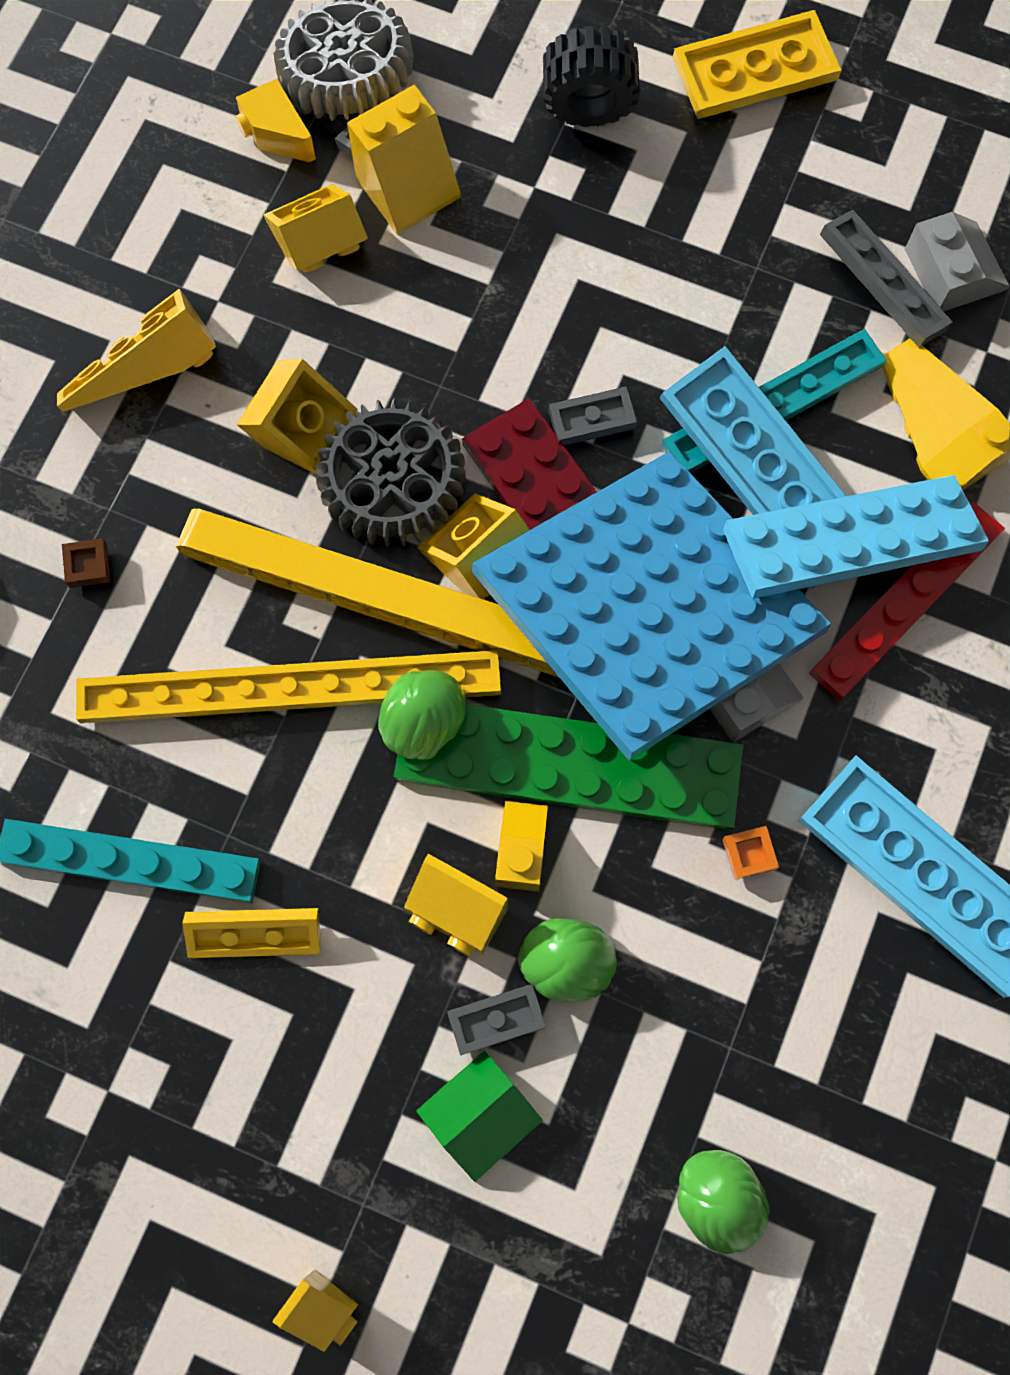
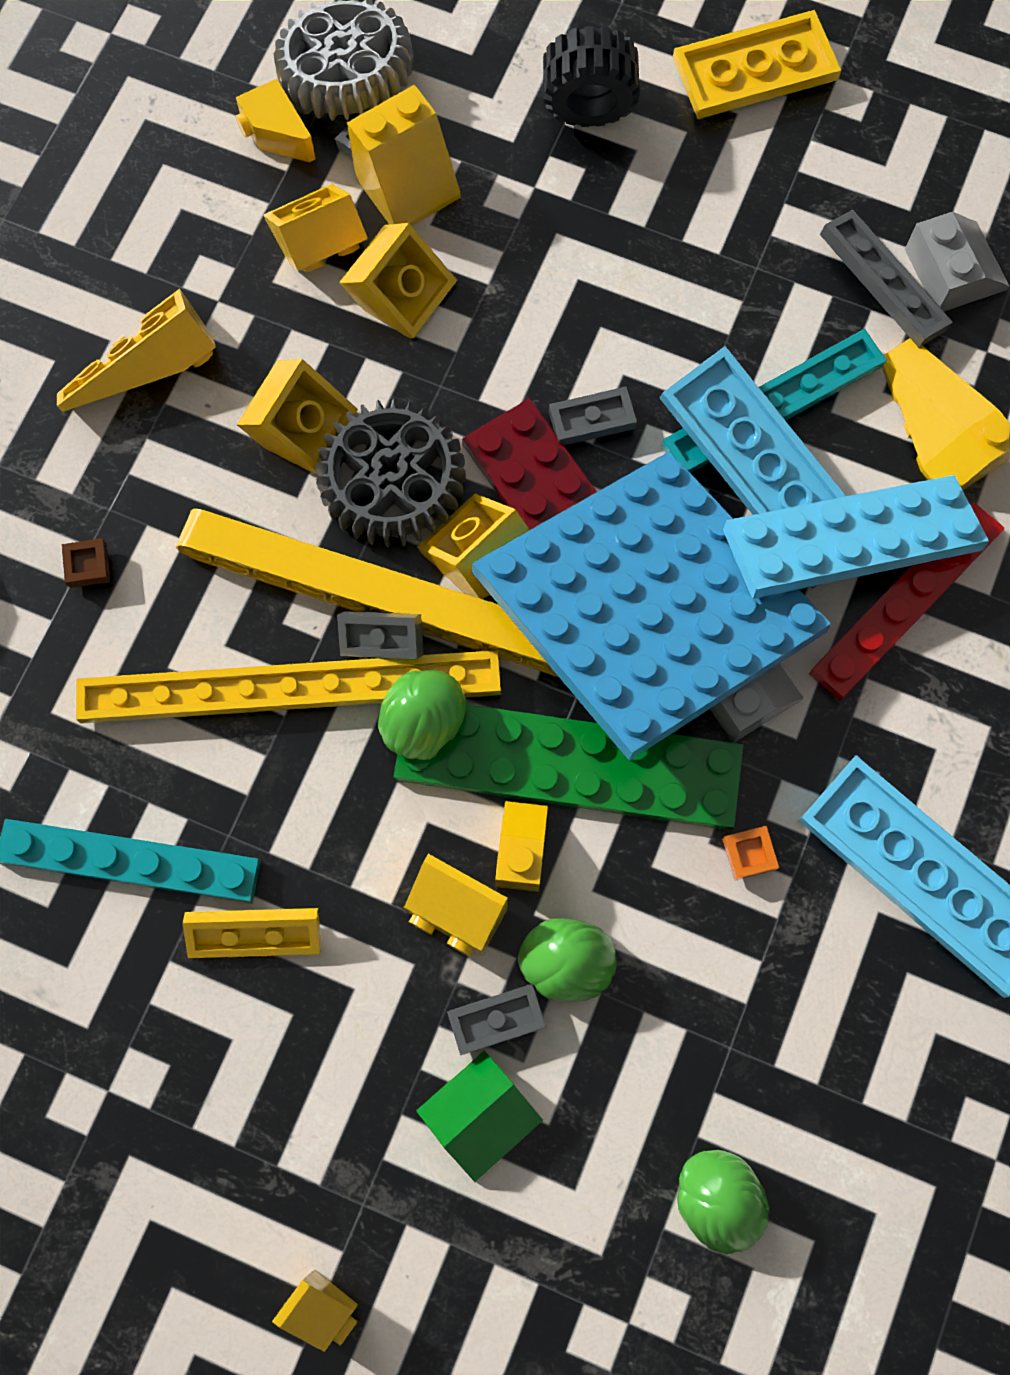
(380, 635): none -> dark grey plate
(399, 279): none -> yellow slope

